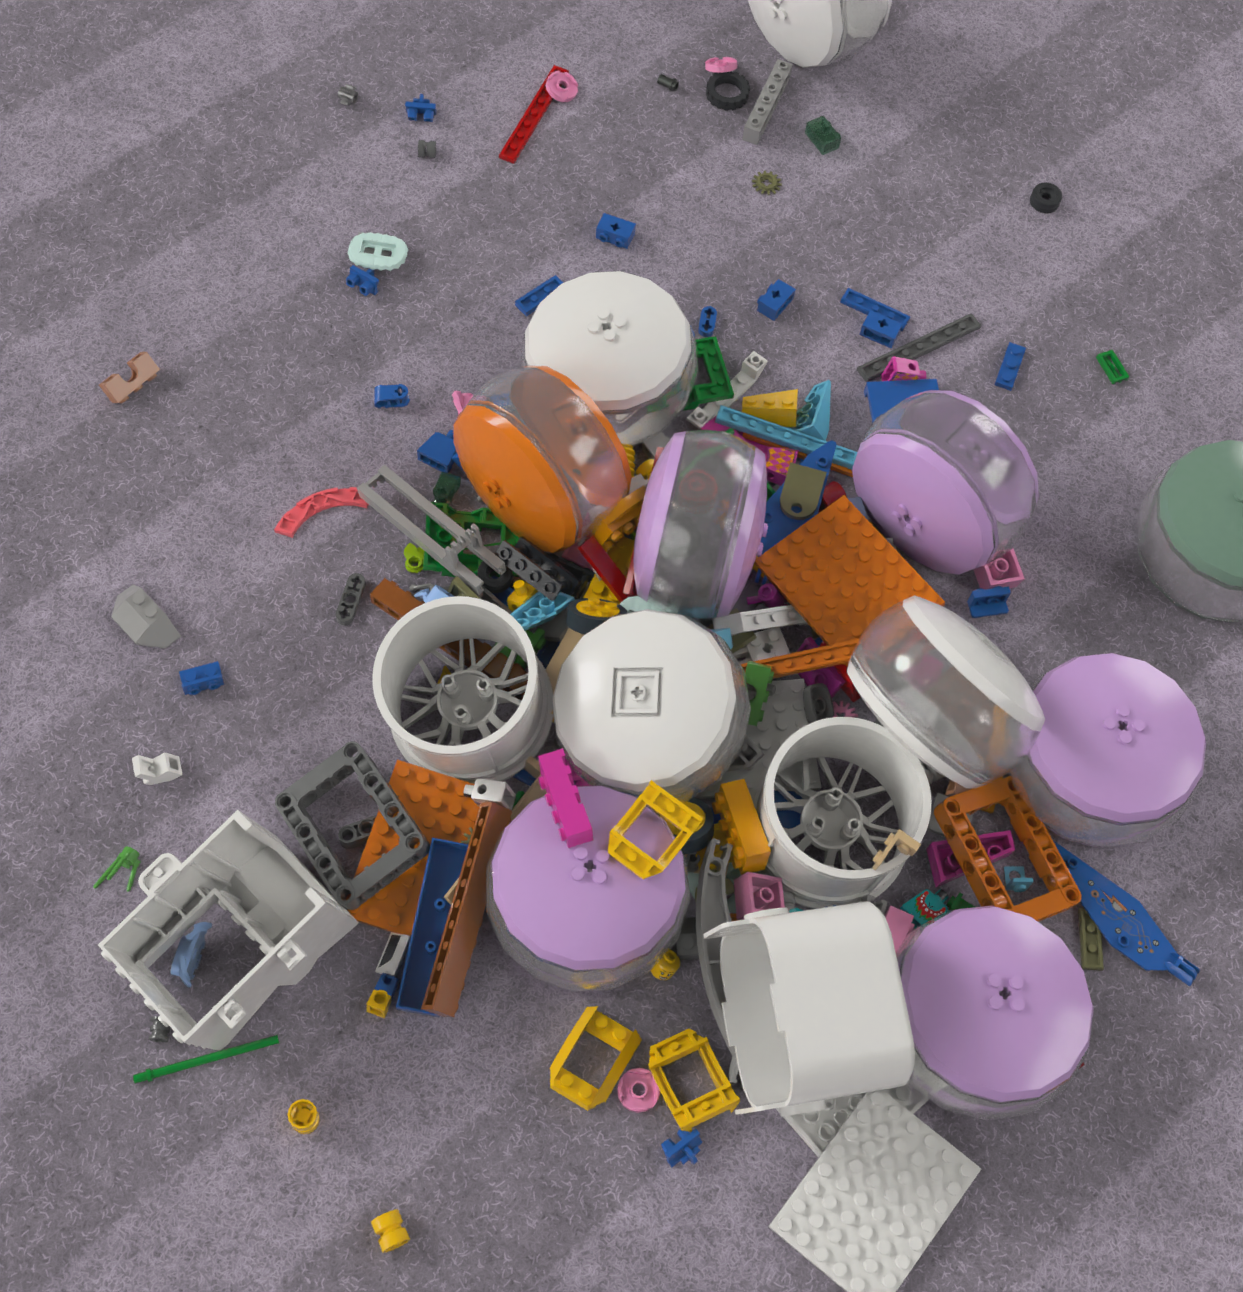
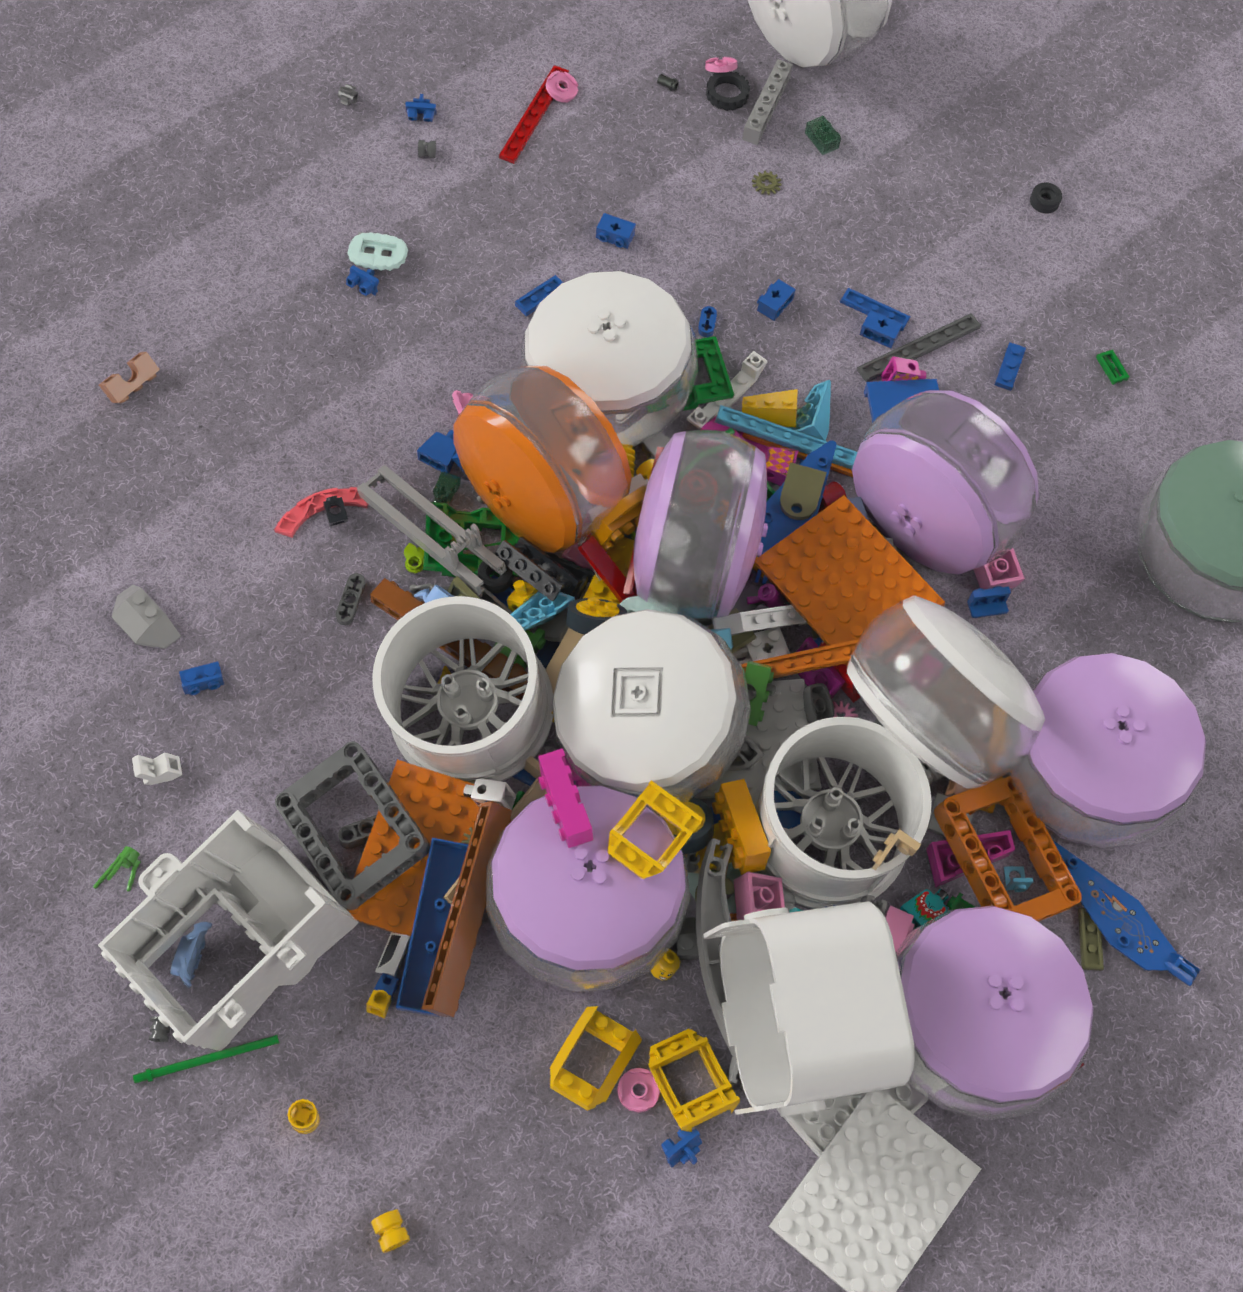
(335, 519): none -> black brick
(390, 396): blue piece -> none

